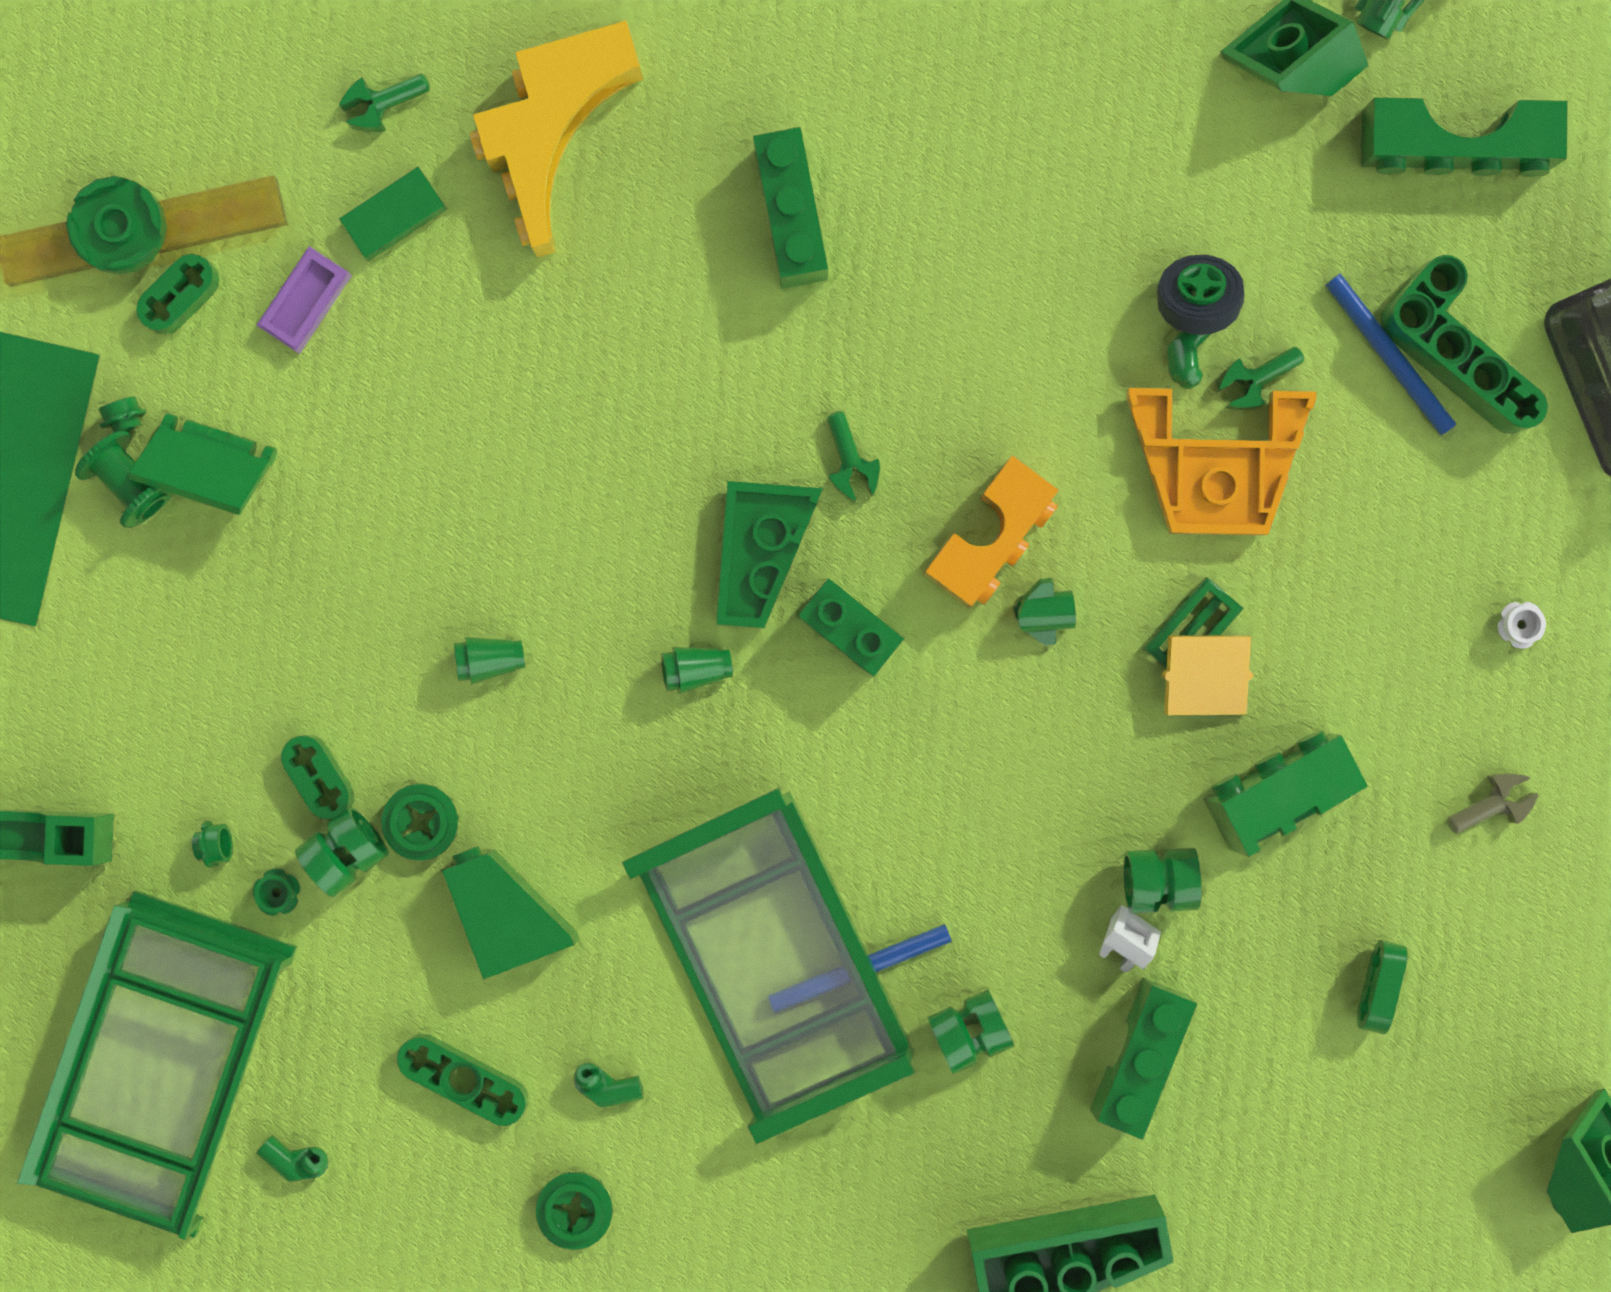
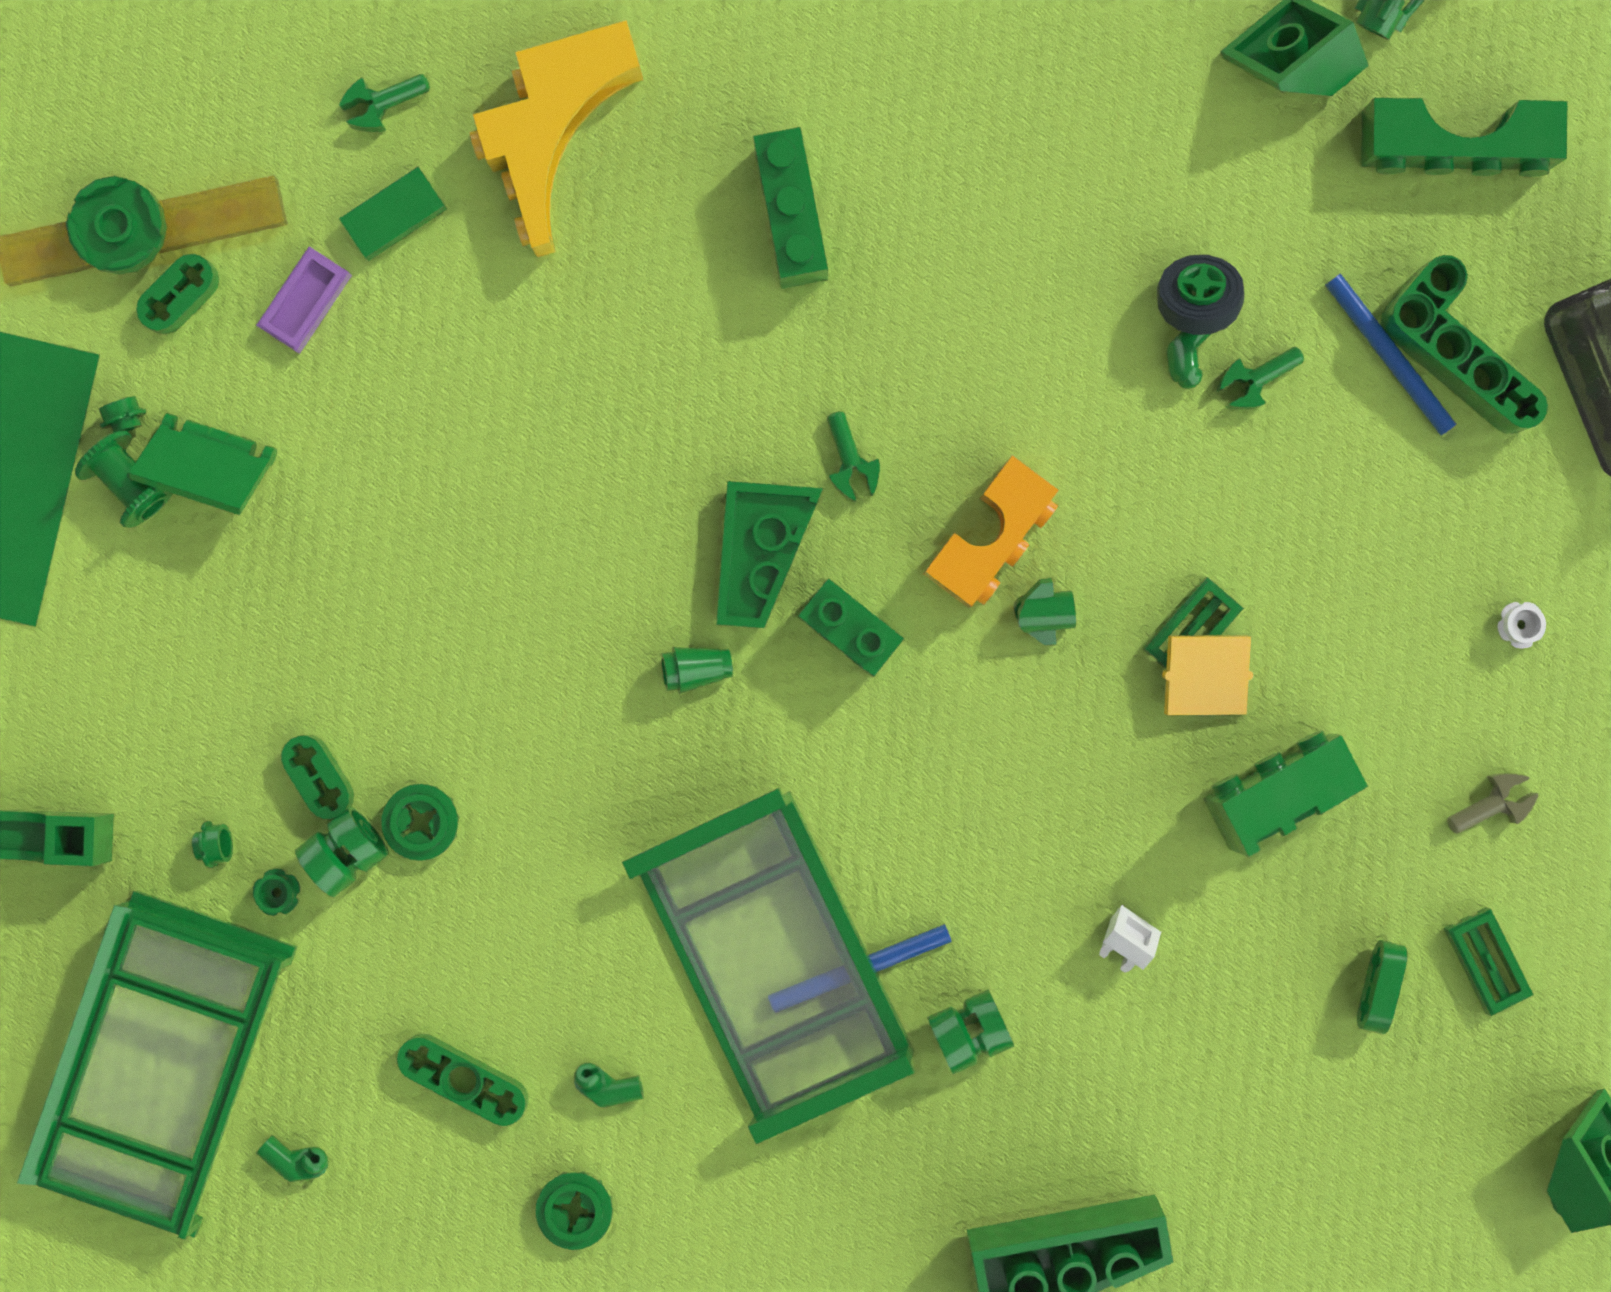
(487, 658): green cone -> none
(503, 913): green slope -> none
(1153, 1040): green arch -> none
(1162, 880): green wheel -> none
(1219, 483): light orange wing -> none
(1469, 924): none -> green tile

